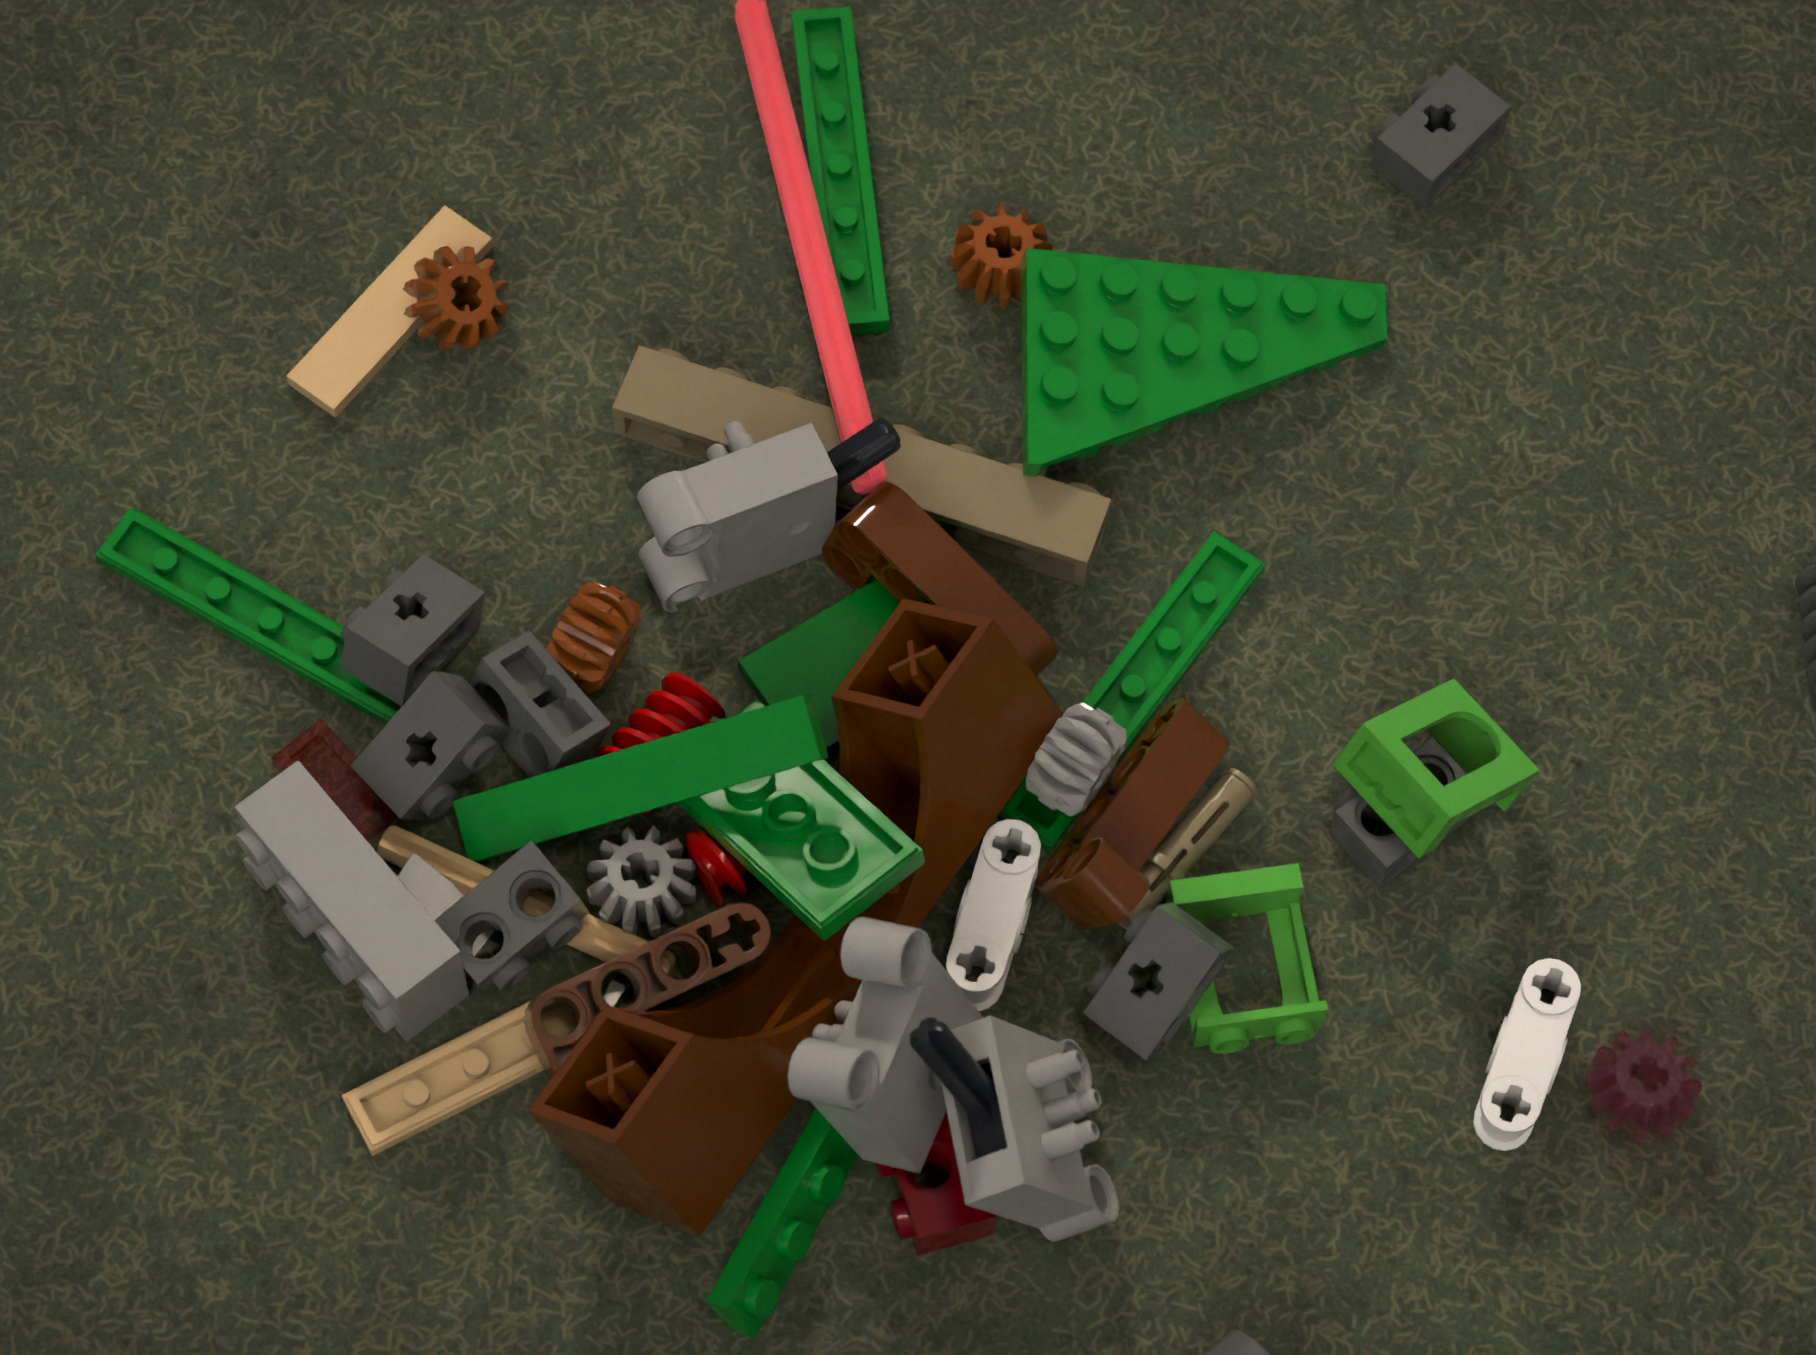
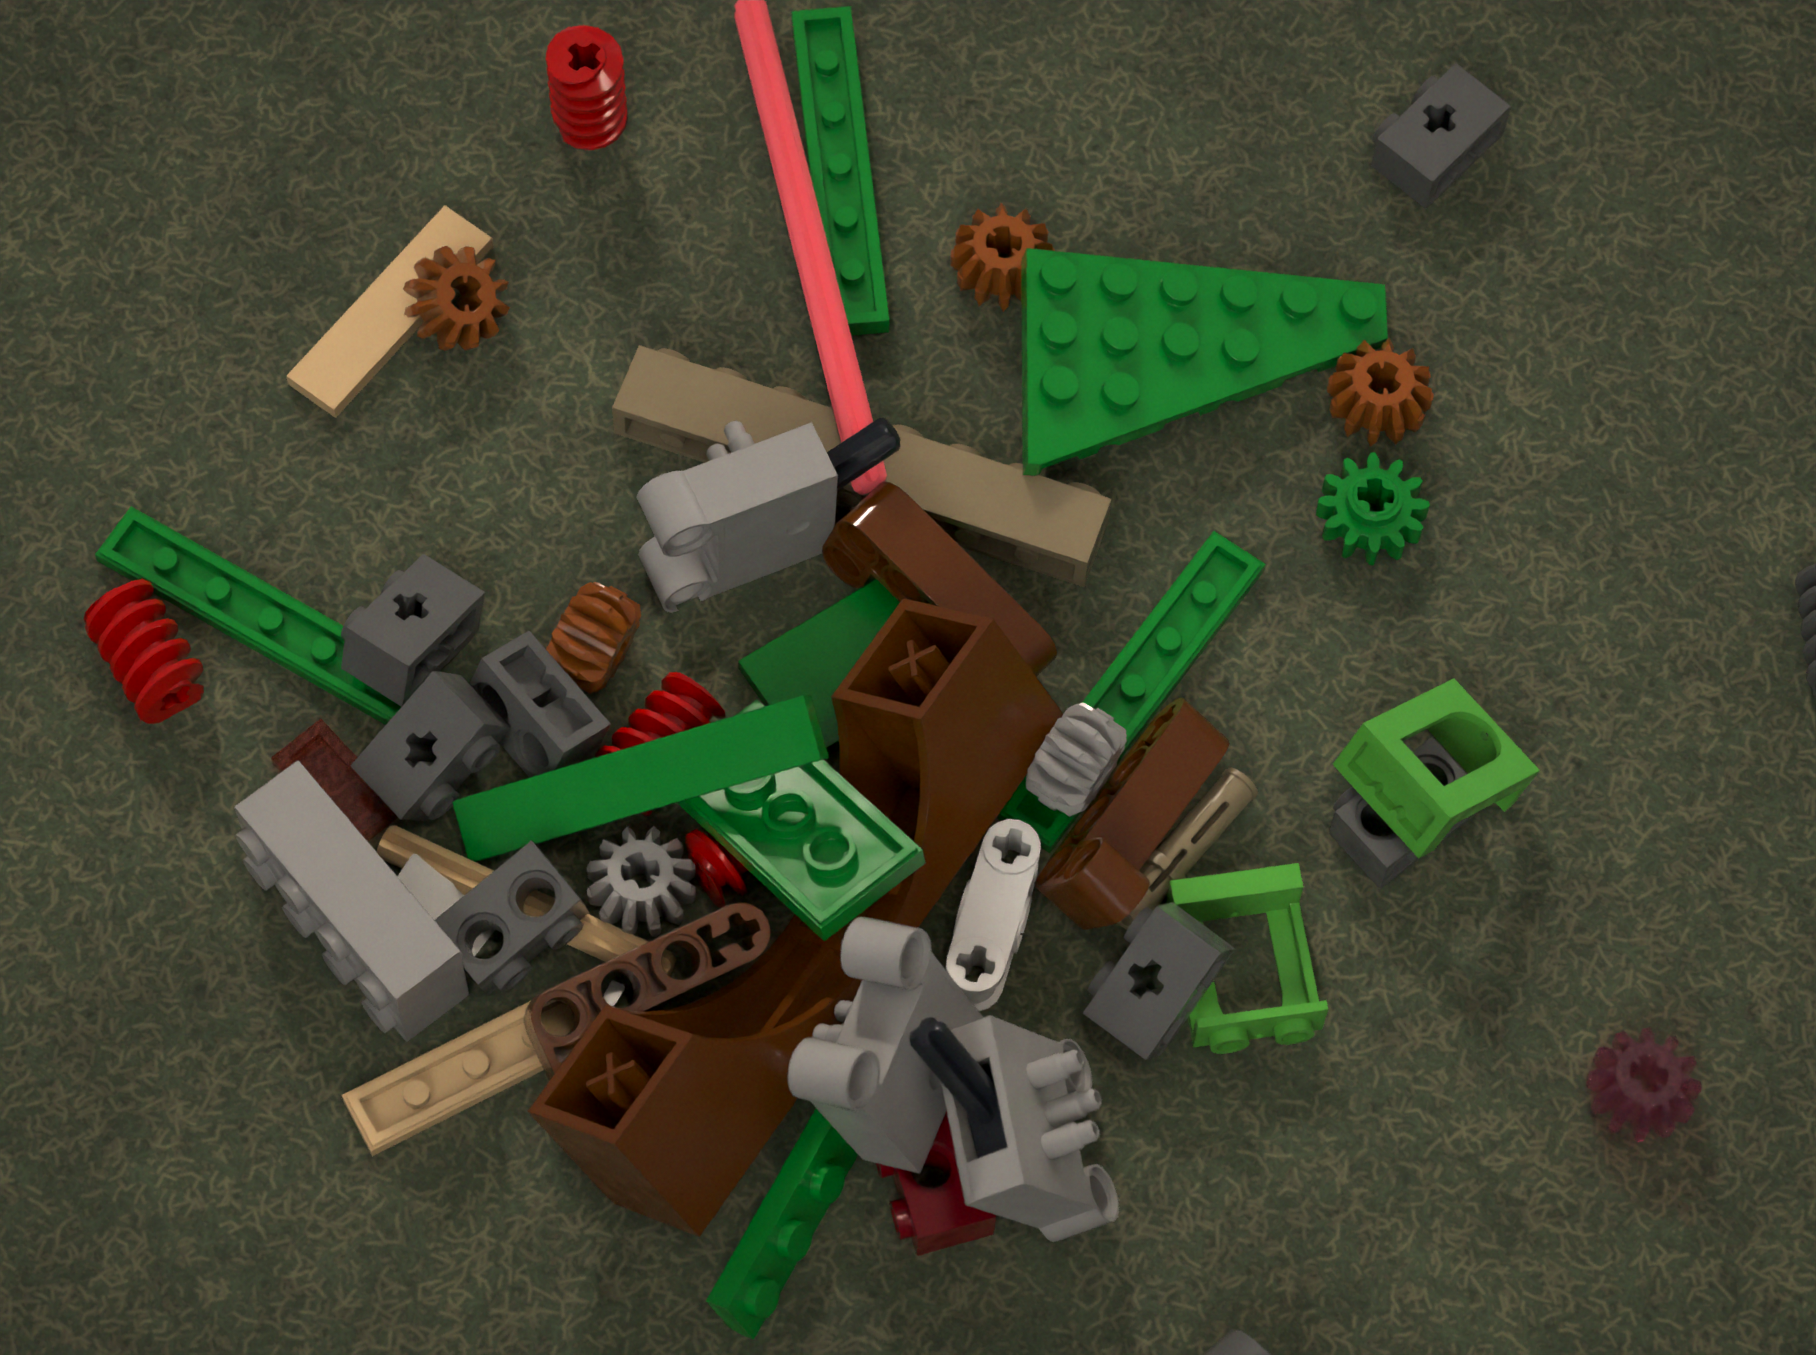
(144, 651): none -> red piece
(587, 86): none -> red piece
(1349, 511): none -> green gear
(1384, 411): none -> dark orange gear
(1527, 1054): white piece -> none

